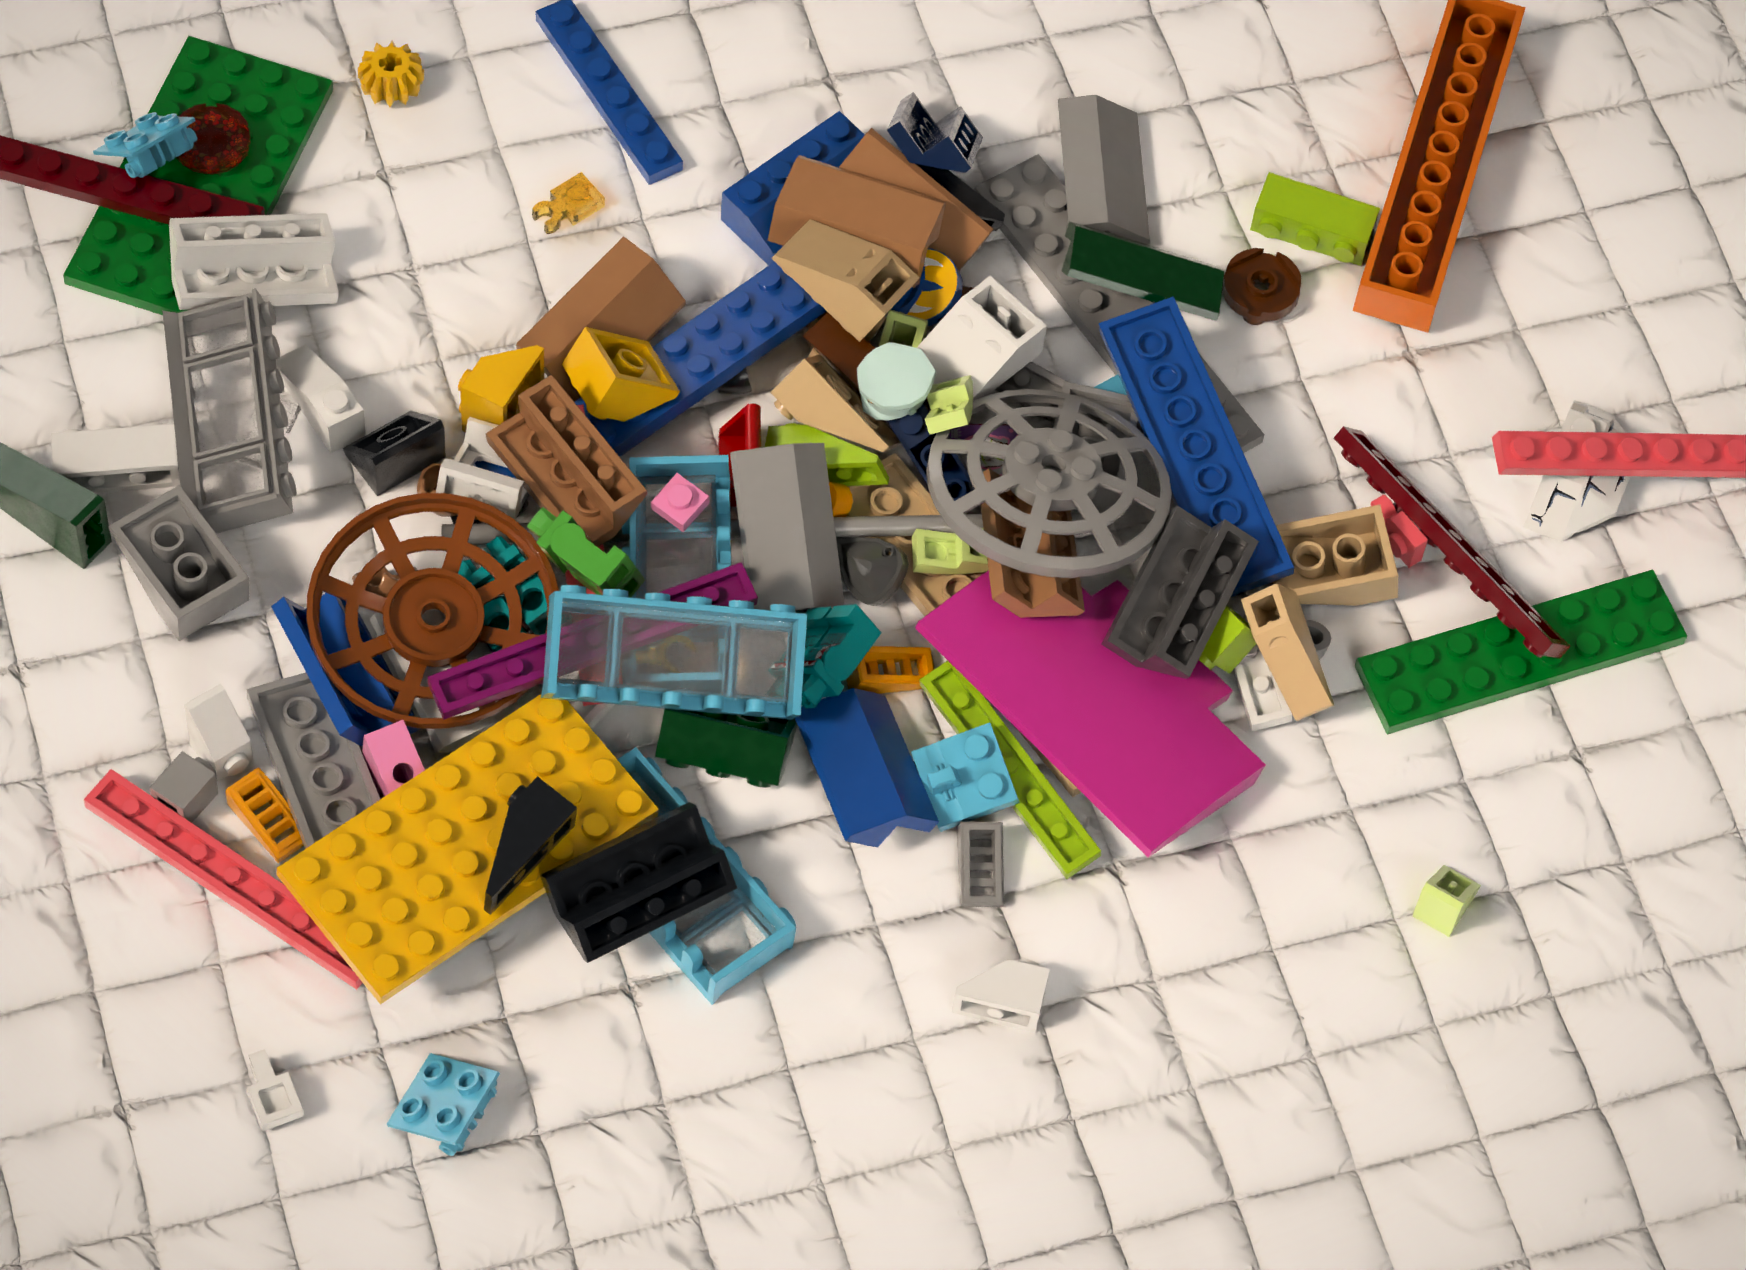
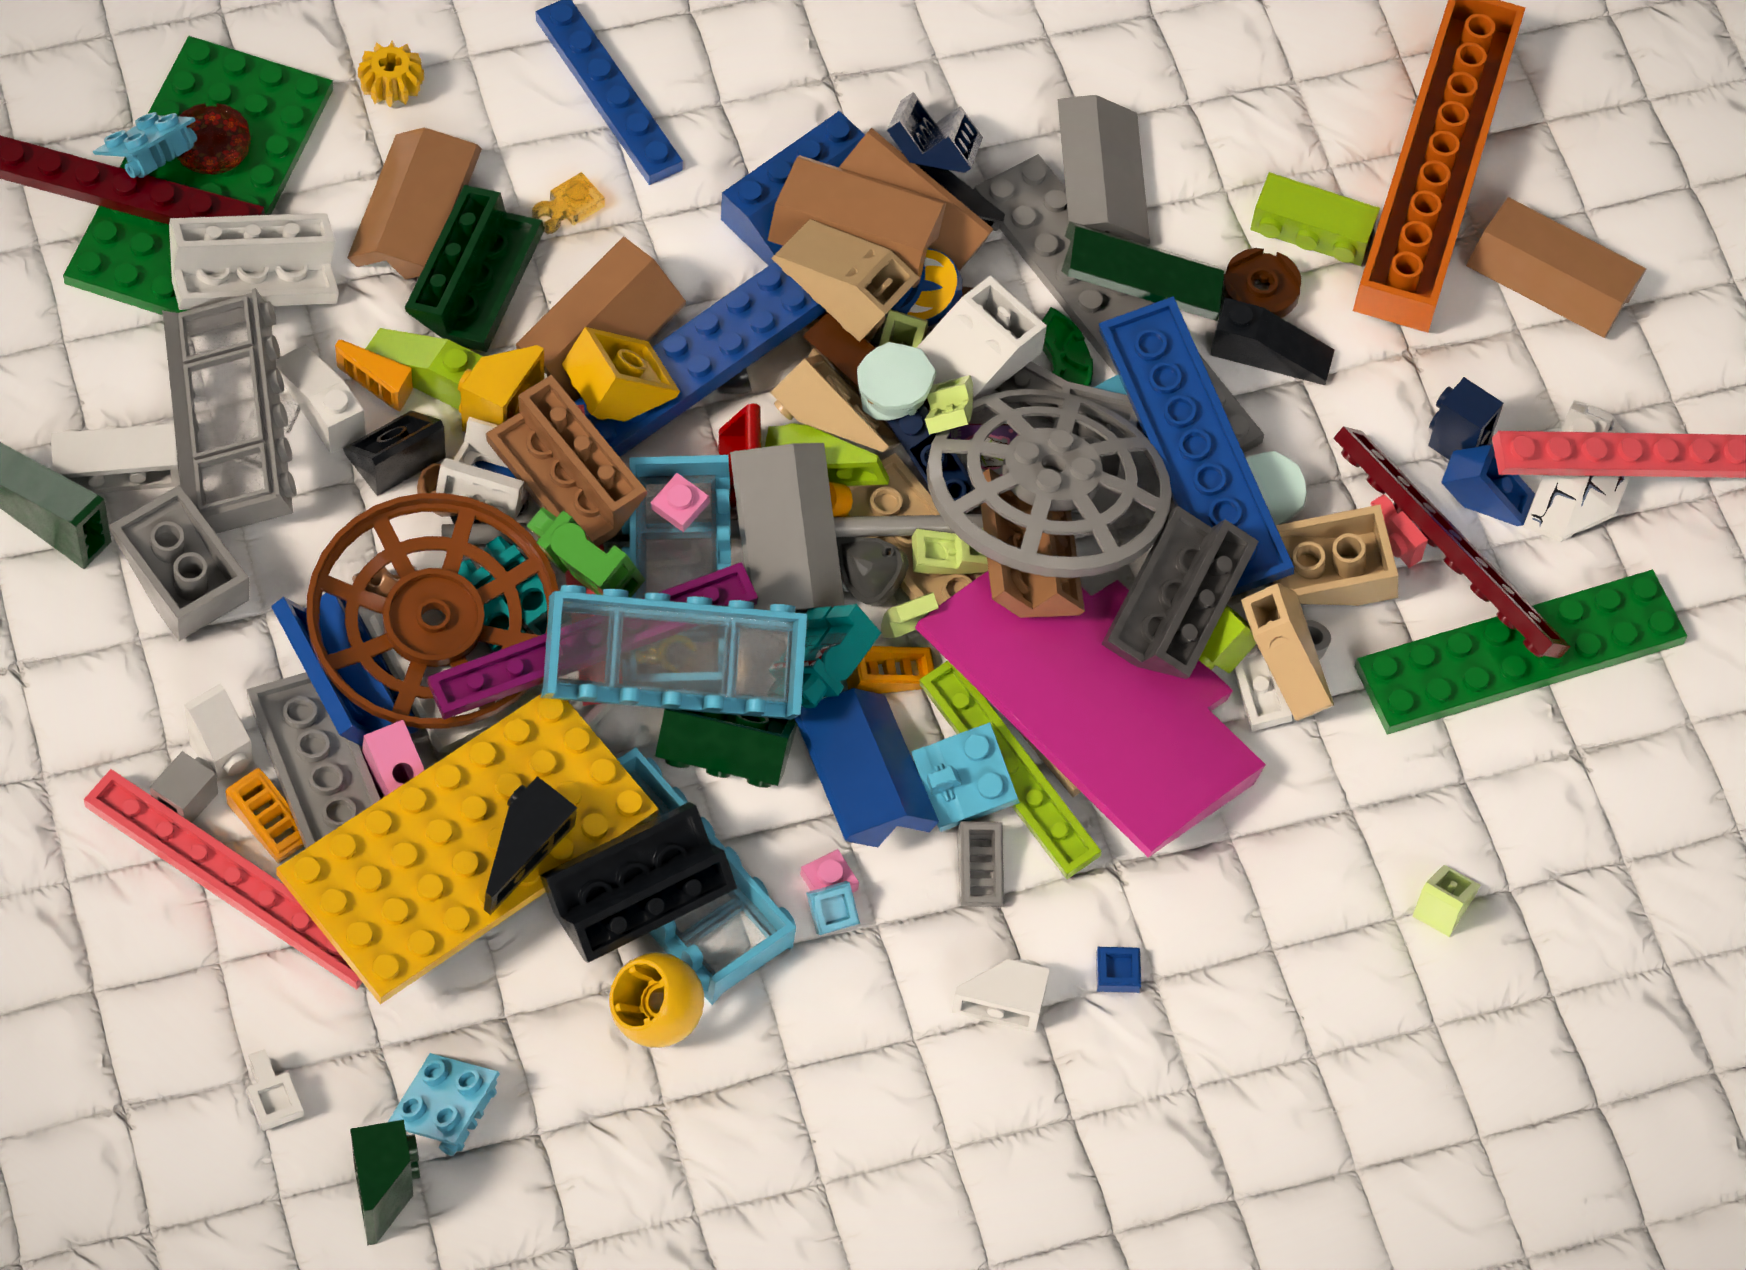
(376, 373): none -> light orange slope
(384, 1173): none -> dark green slope
(413, 199): none -> medium nougat slope
(434, 361): none -> lime slope
(474, 269): none -> dark green slope
(656, 1000): none -> yellow wheel
(828, 871): none -> bright pink plate
(833, 908): none -> medium azure tile
(905, 616): none -> yellowish green slope
(1067, 349): none -> green tile
(1118, 969): none -> blue tile
(1268, 342): none -> black slope
(1279, 484): none -> light aqua hat
(1464, 418): none -> dark blue brick
(1477, 486): none -> blue slope
(1556, 267): none -> medium nougat slope

